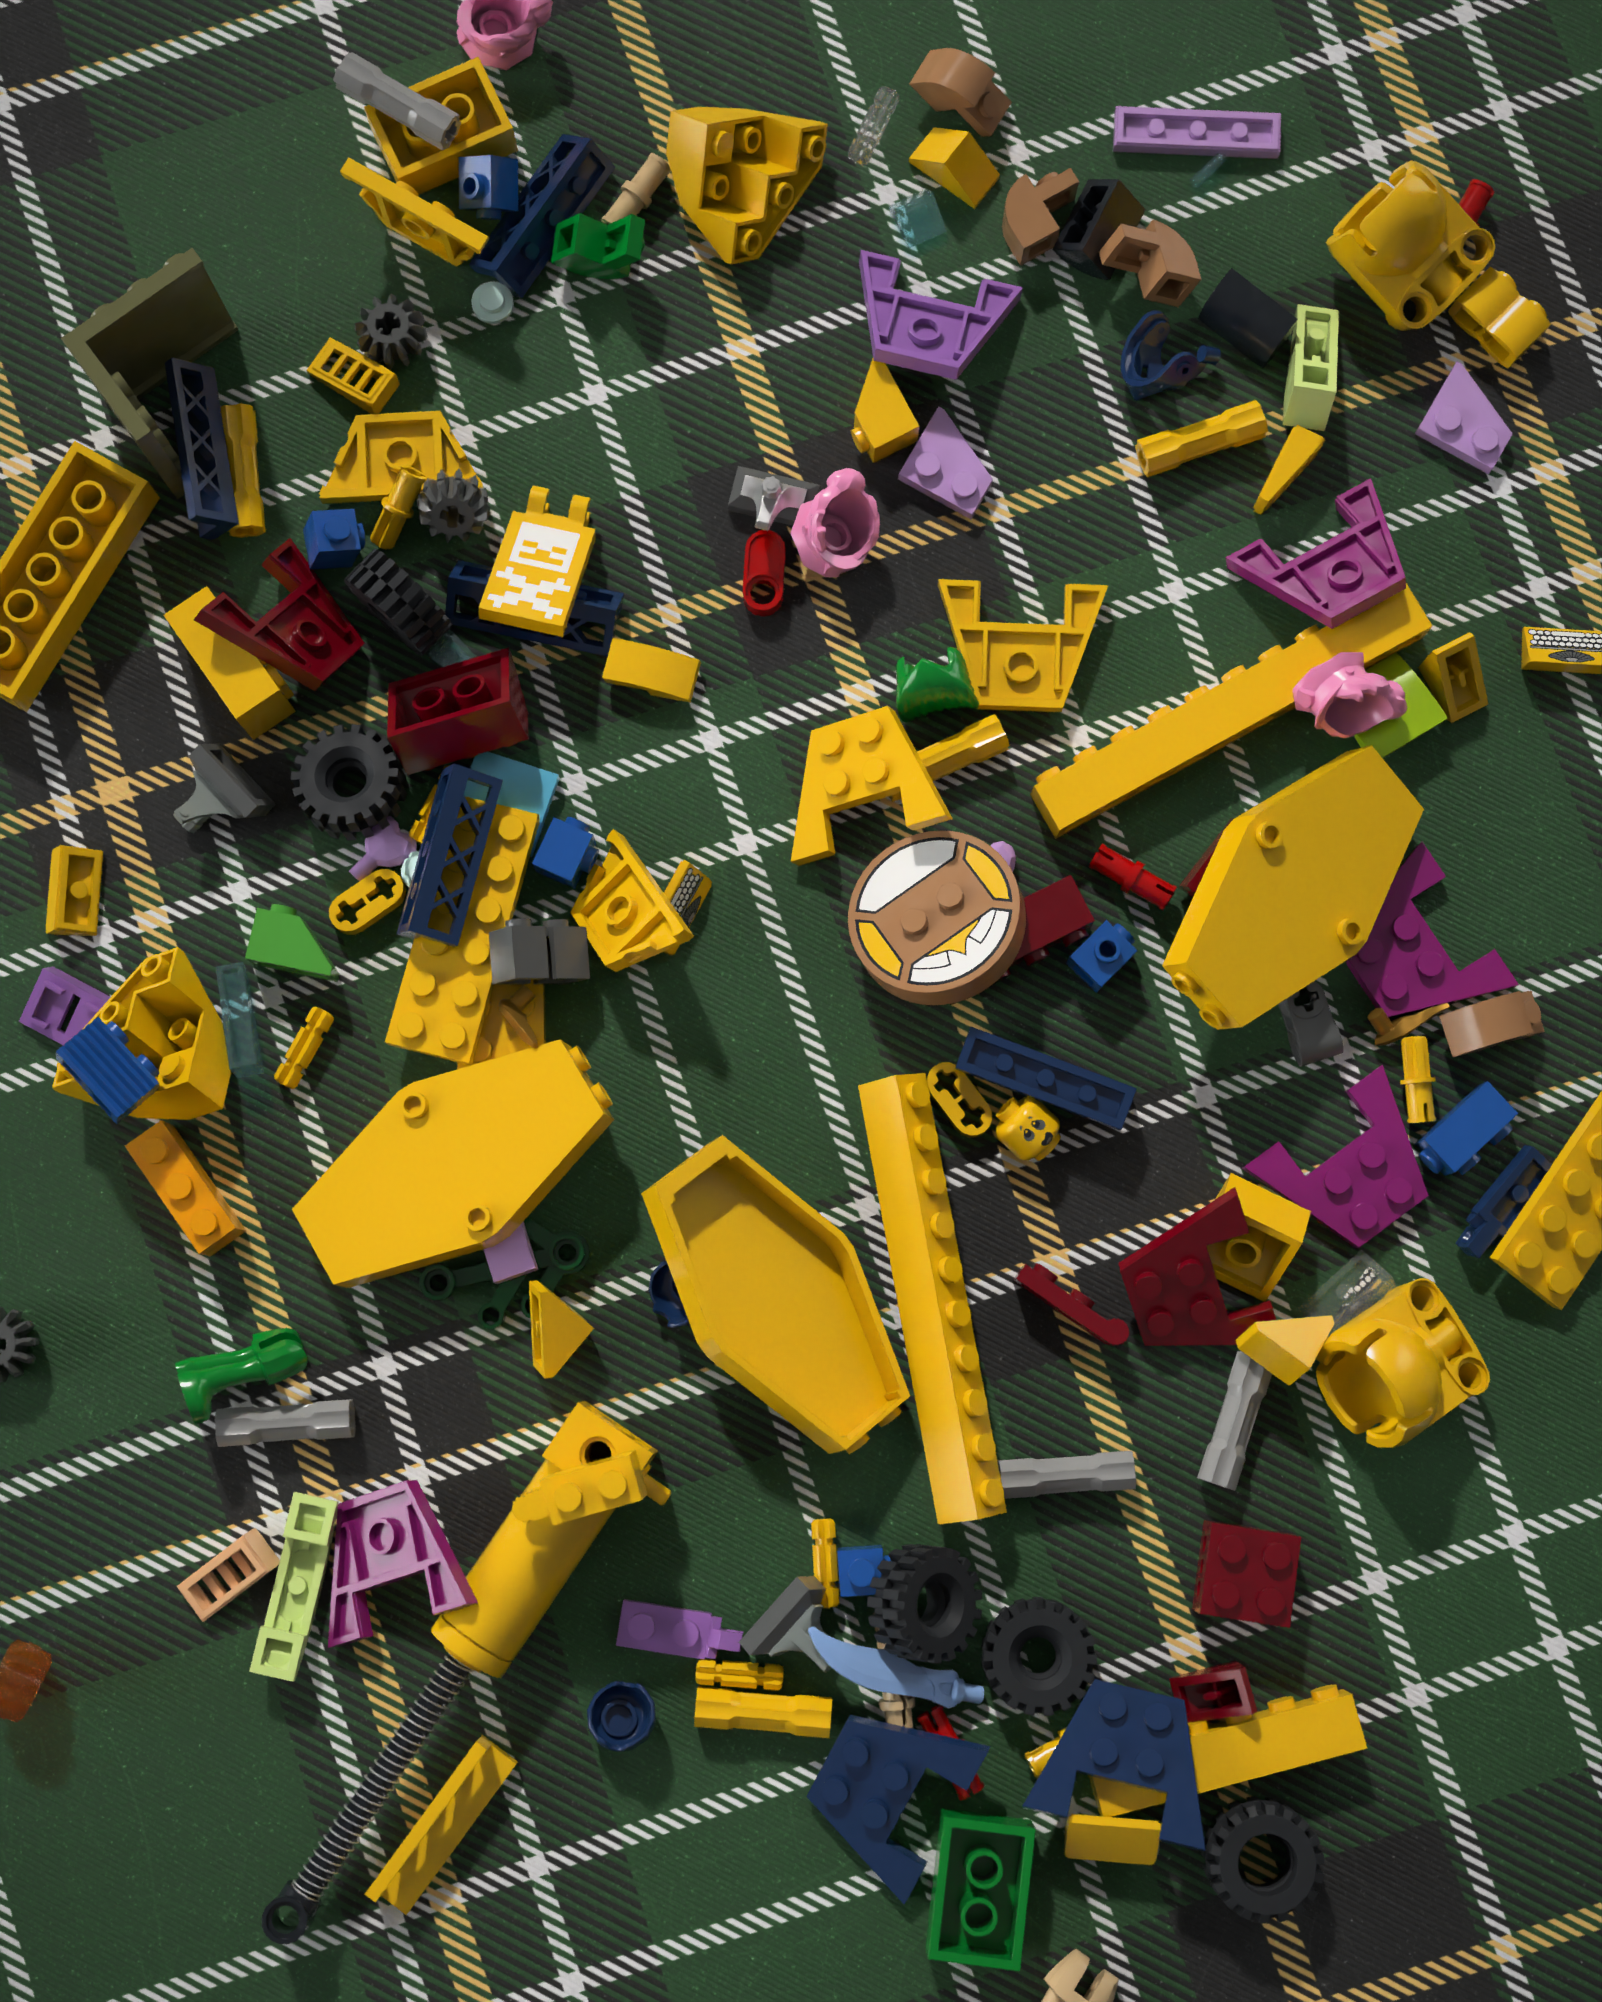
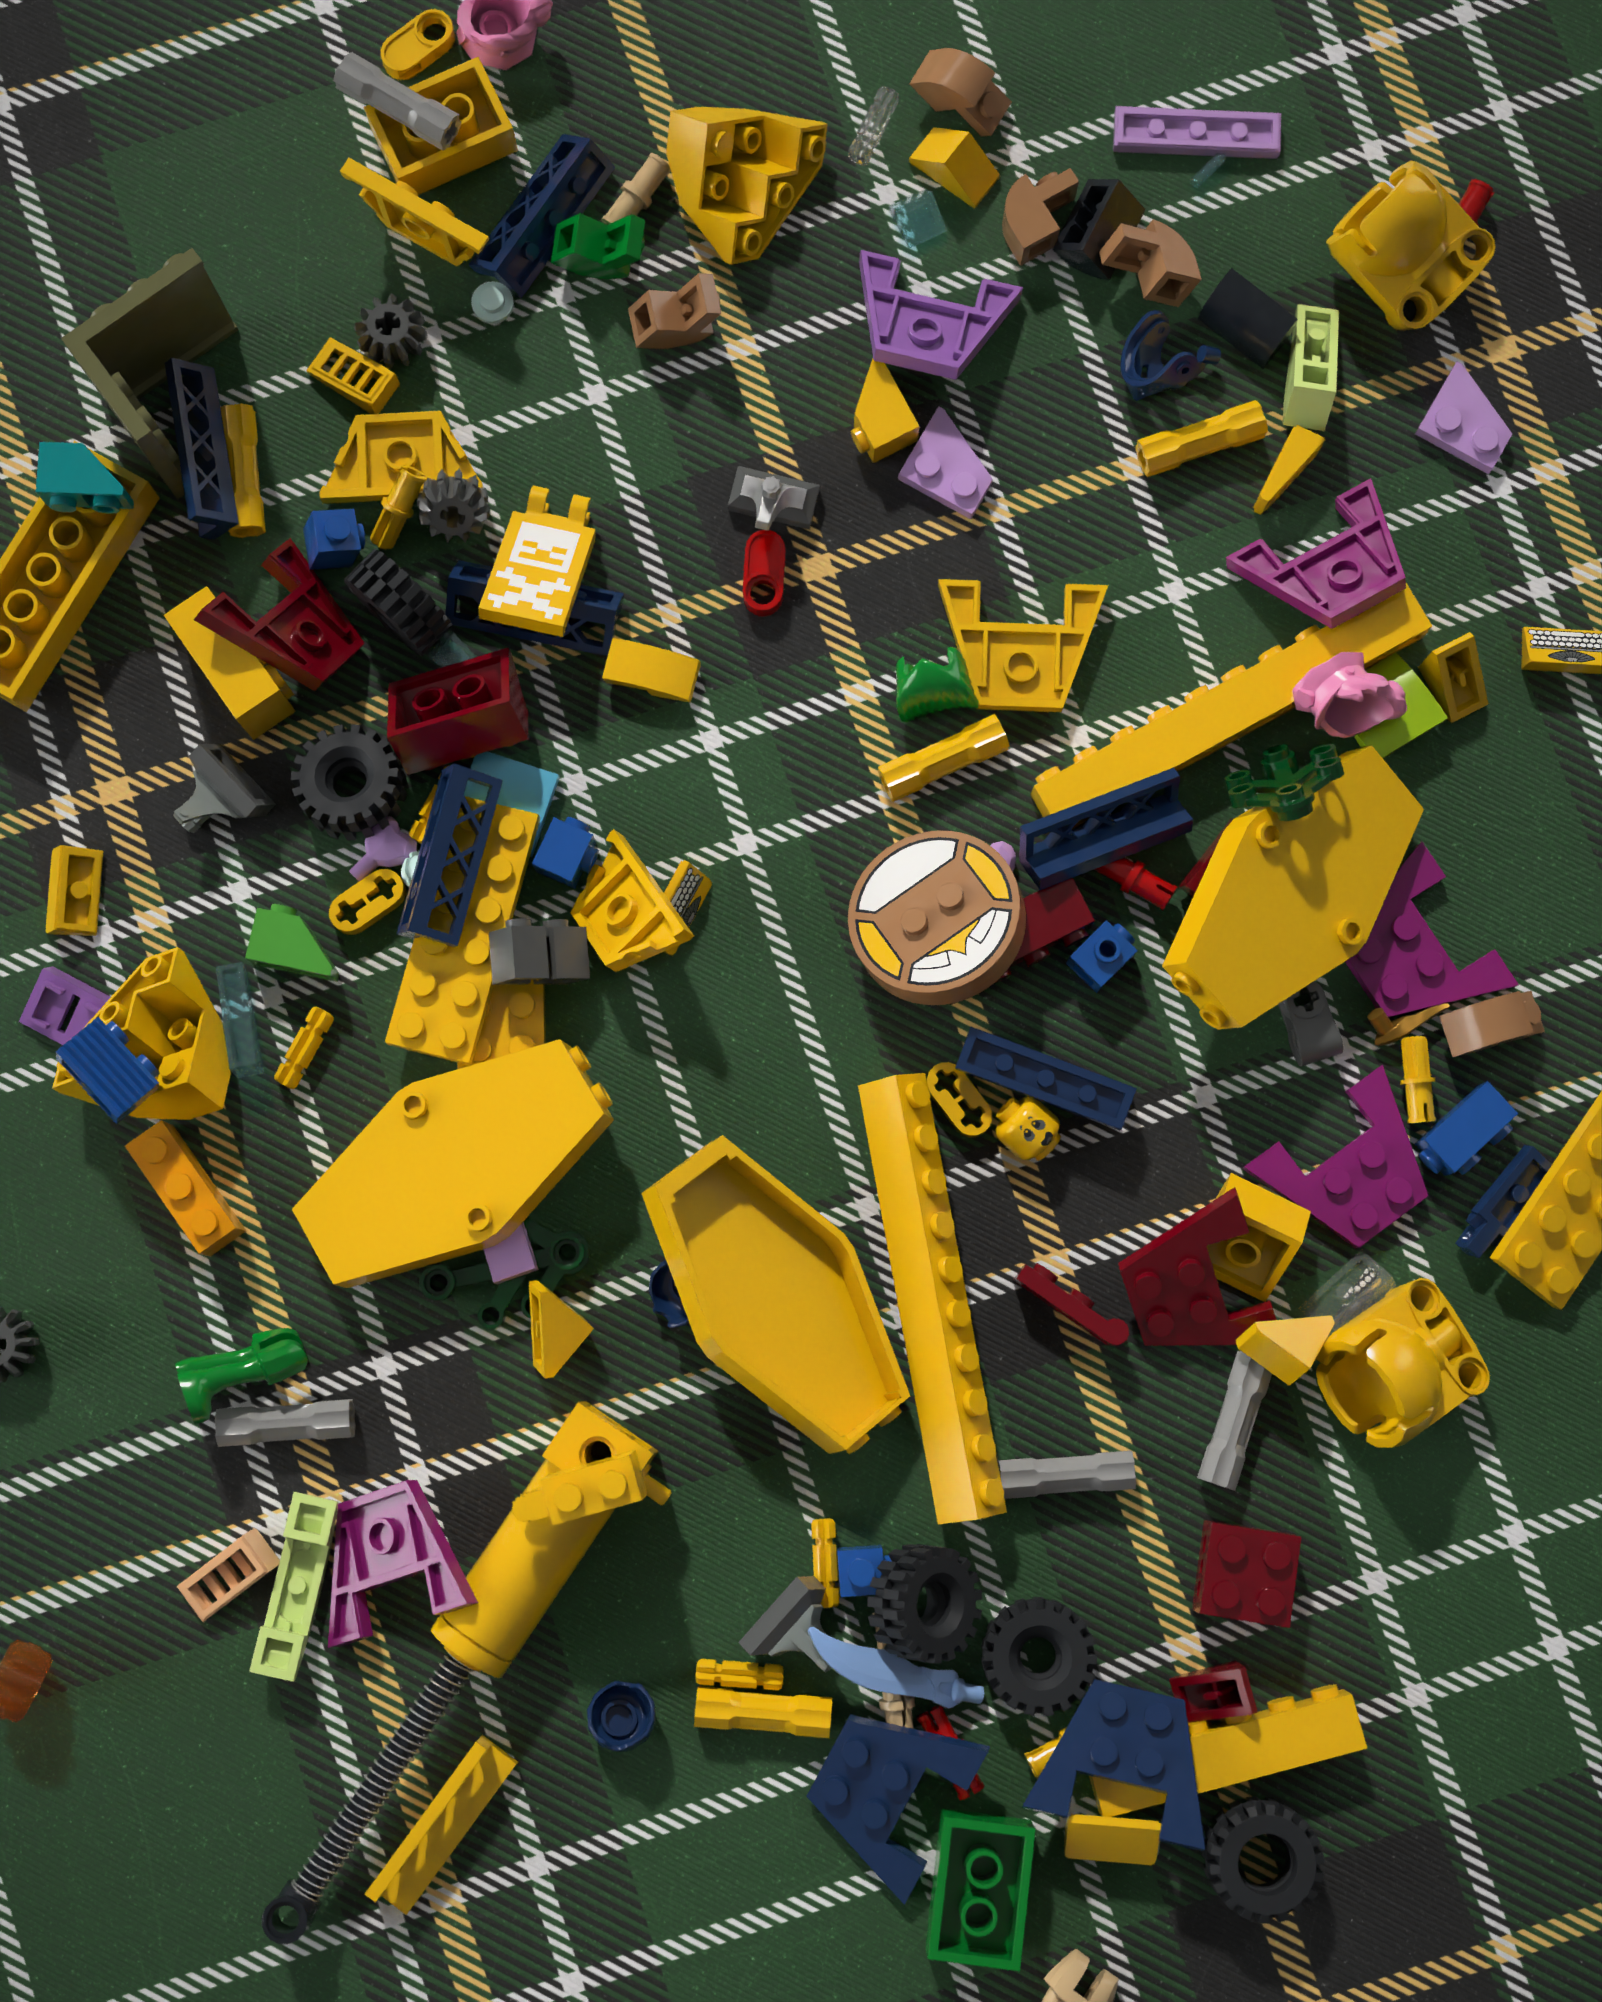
(75, 478): none -> teal slope
(409, 52): none -> yellow piece
(488, 185): blue brick -> none
(512, 1011): pearl gold bar -> none
(674, 1630): medium lavender hinge -> none
(678, 317): none -> medium nougat brick
(837, 525): bright pink piece -> none
(856, 765): yellow wing -> none
(1103, 836): none -> dark blue fence
(1284, 782): none -> dark green plant
(1499, 316): yellow brick -> none

